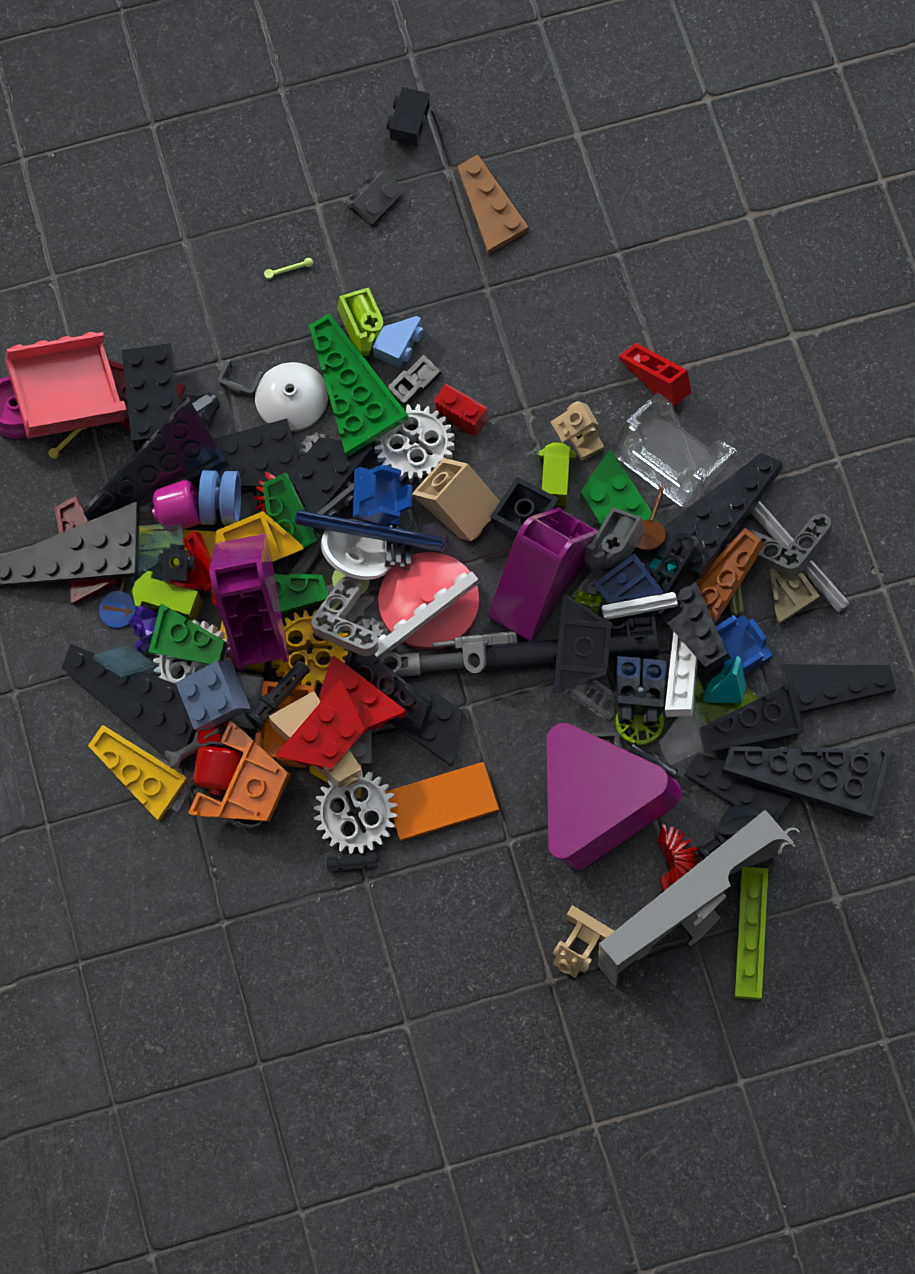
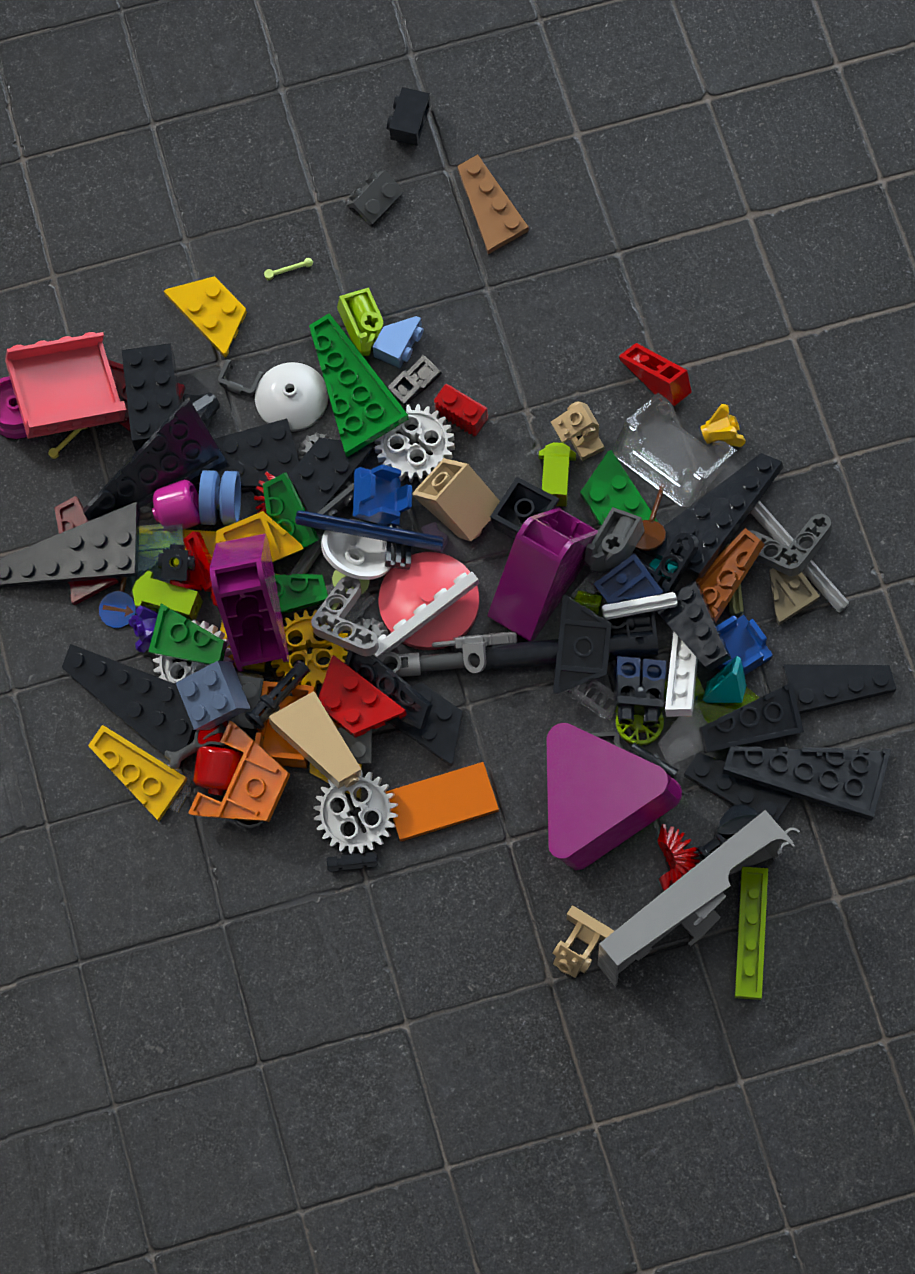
(123, 661): clear light blue piece -> none
(210, 310): none -> yellow wing
(326, 732): red wing -> none
(722, 428): none -> yellow rock

